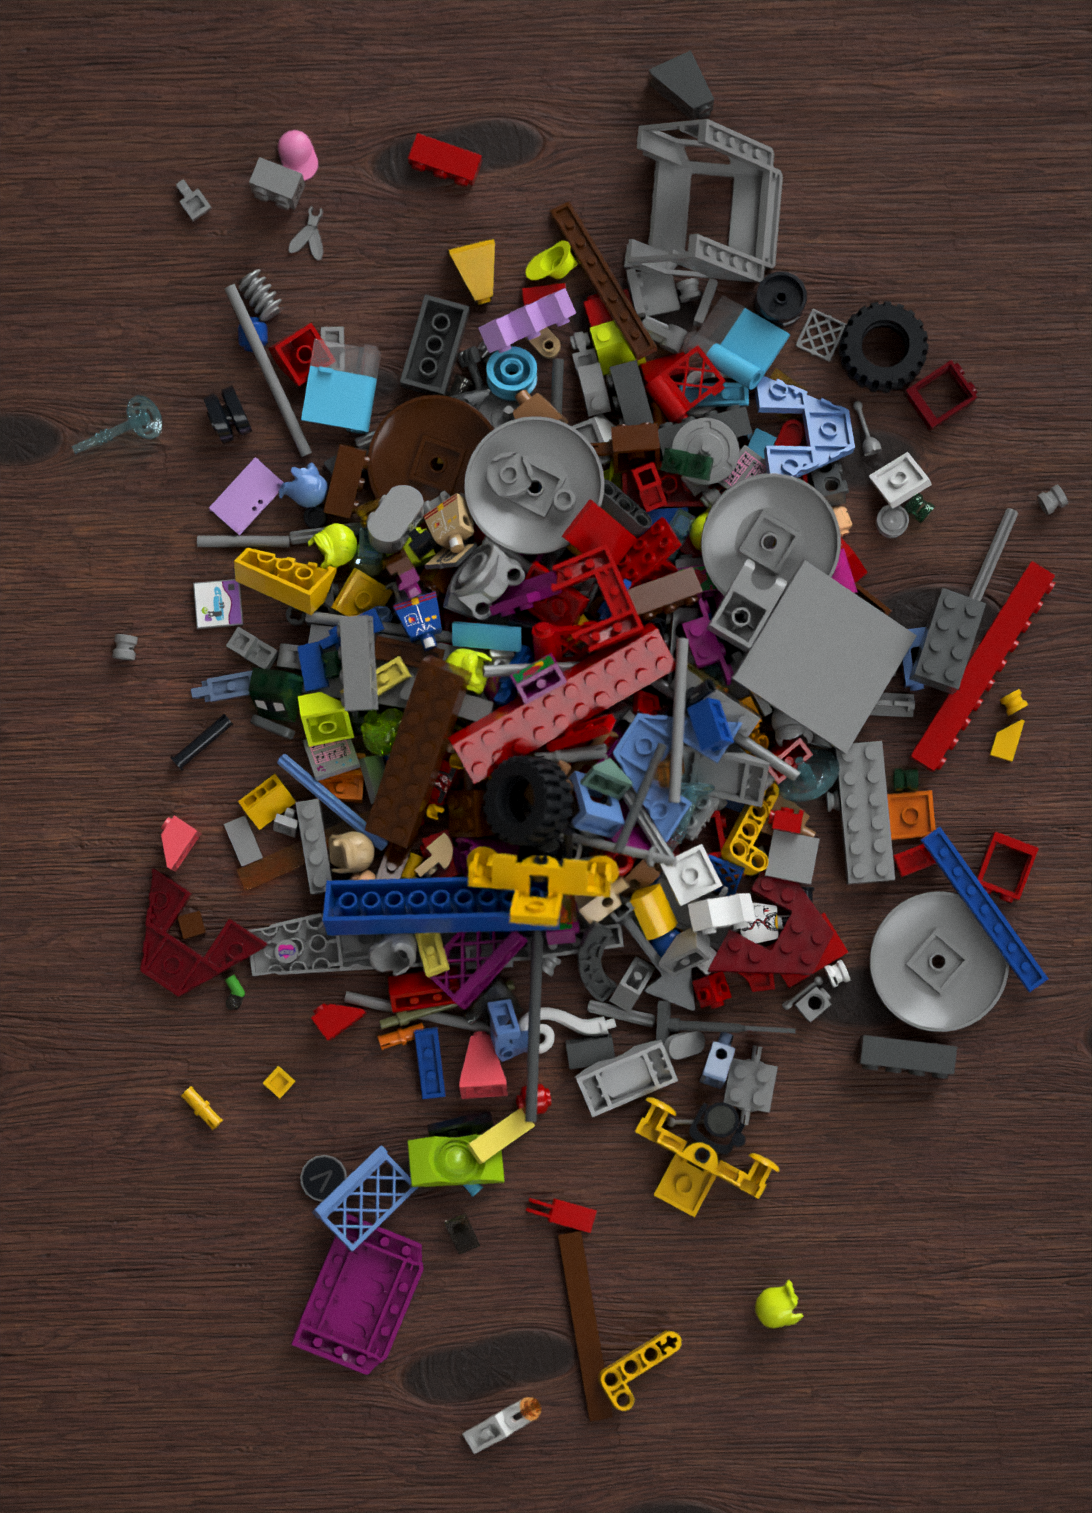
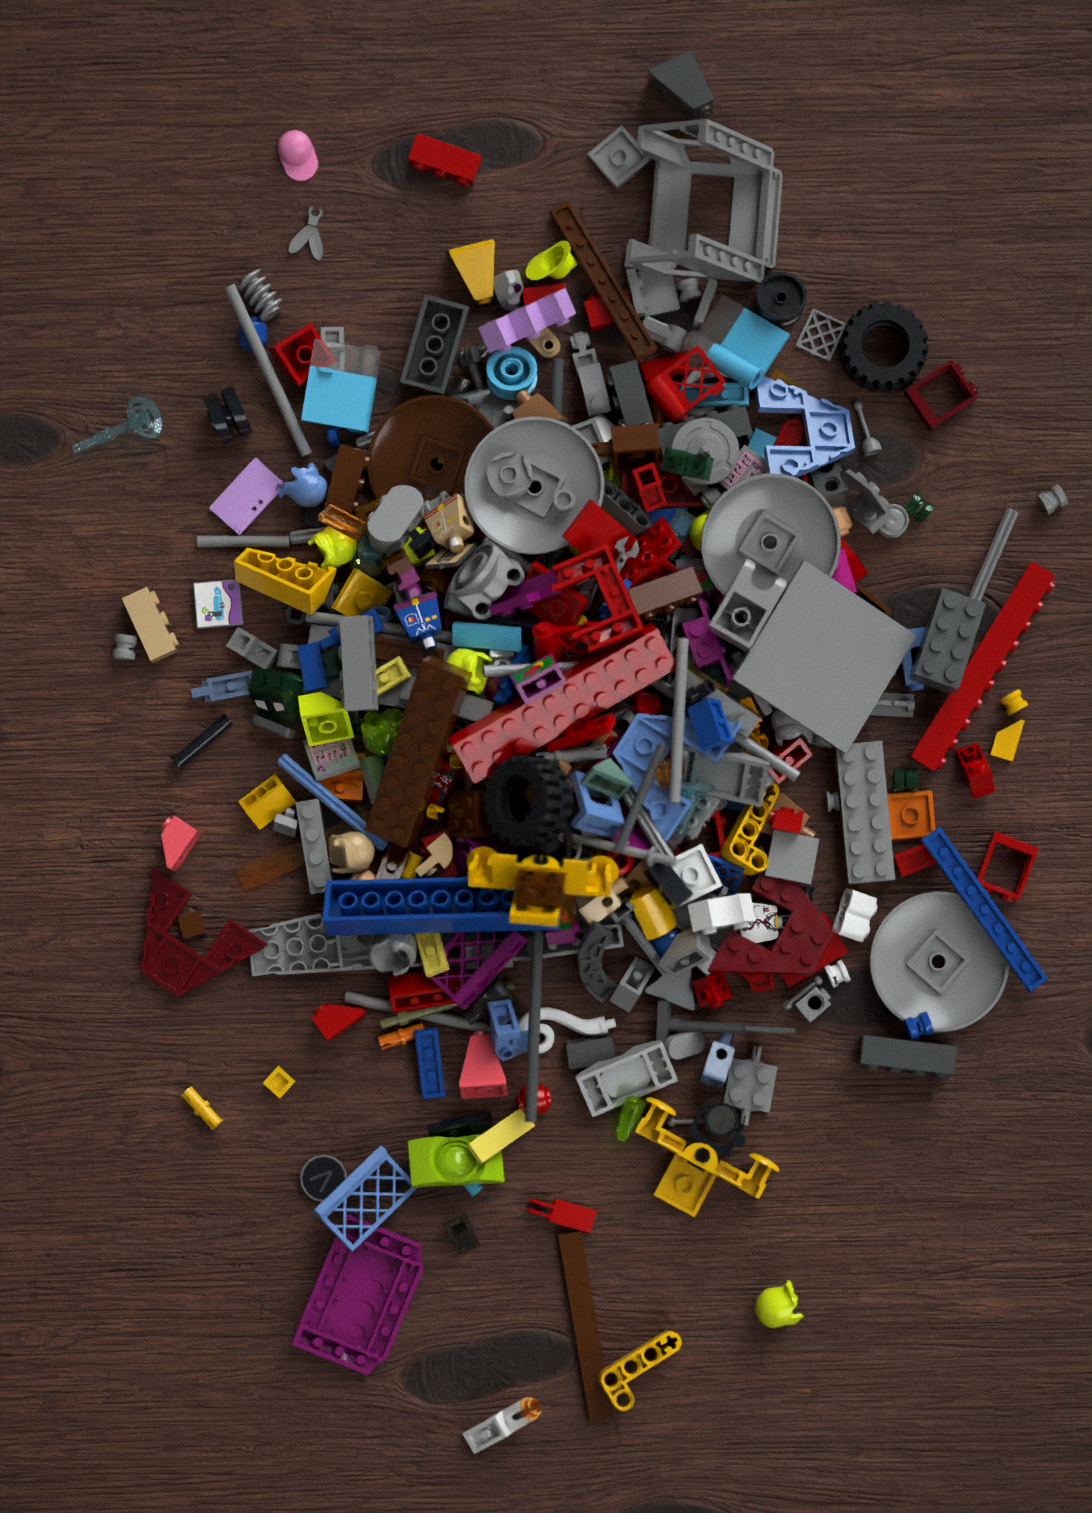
(151, 624): none -> tan brick
(194, 202): light grey plate -> none
(236, 995): arm -> none
(243, 841): light grey tile -> none
(276, 184): light grey brick -> none
(286, 951): light grey tile -> none
(333, 436): none -> blue tile
(343, 522): none -> clear orange tile
(508, 289): none -> light grey rock
(540, 888): none -> reddish brown brick
(549, 964): light grey wheel -> none
(610, 347): neon yellow slope -> none
(618, 157): none -> light grey tile
(619, 1013): light grey axle -> none
(622, 557): none -> light grey bar
(629, 1121): none -> clear neon green hinge
(668, 884): none -> black hinge
(815, 777): clear light blue piece -> none
(854, 915): none -> white brick
(868, 508): none -> light grey bracket
(900, 480): white plate -> none
(918, 1026): none -> blue wheel
(975, 770): none -> red slope

